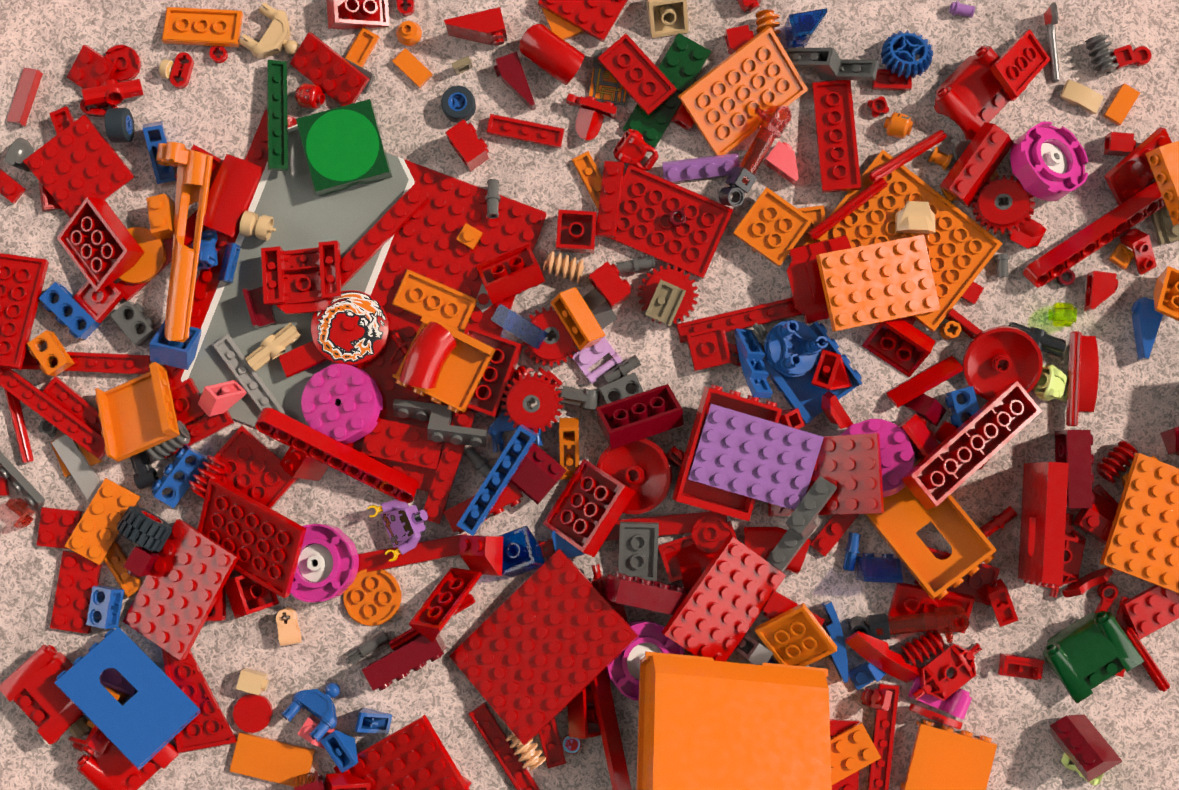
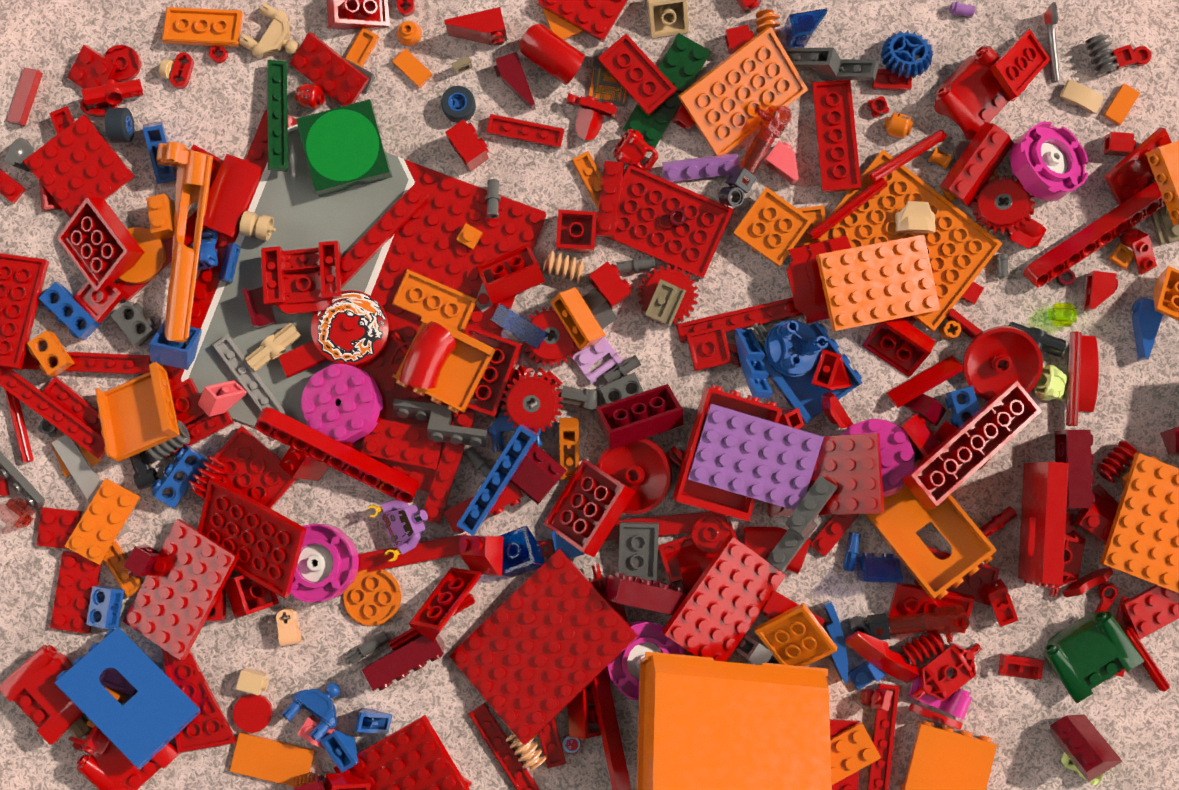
(144, 528): black wheel -> none

